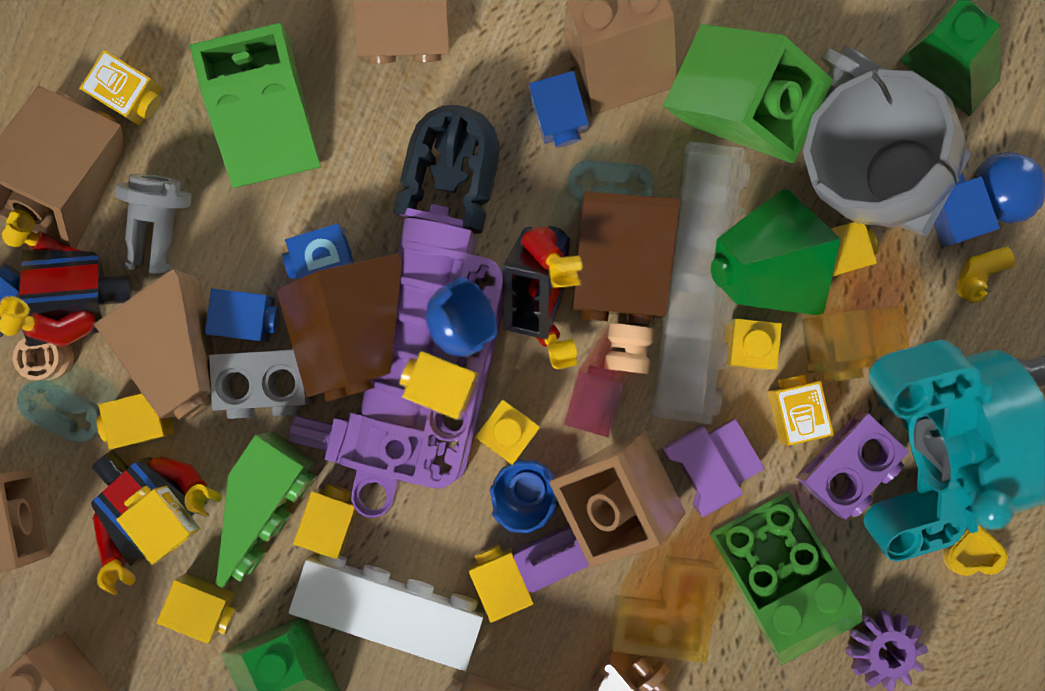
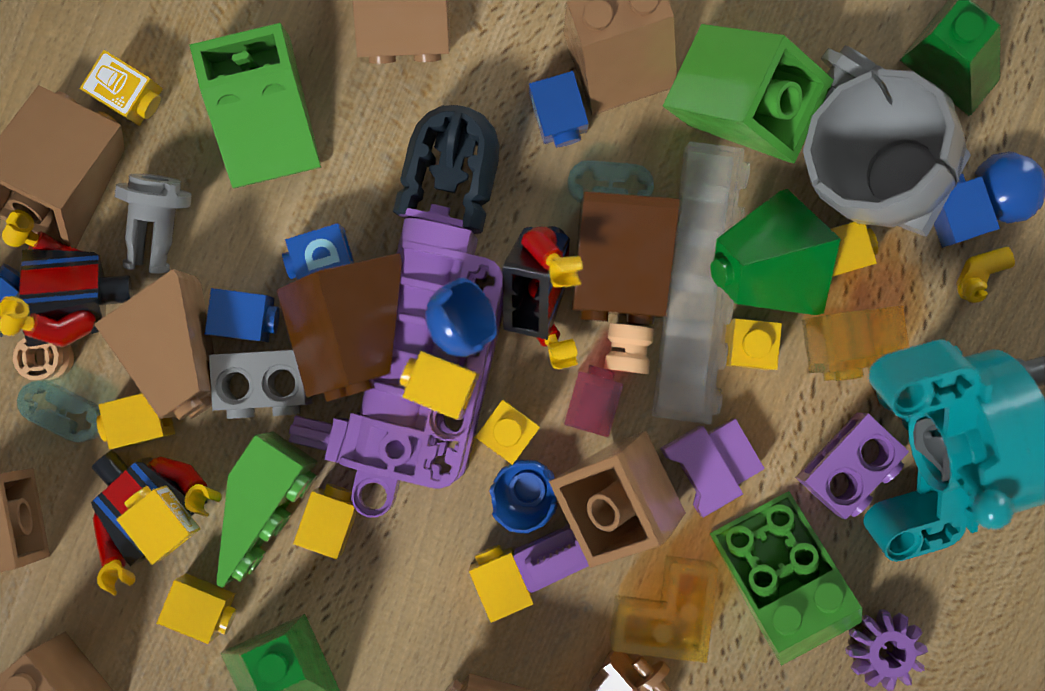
(388, 610): white brick -> none
(799, 410): yellow brick -> none
(976, 553): yellow tile -> none

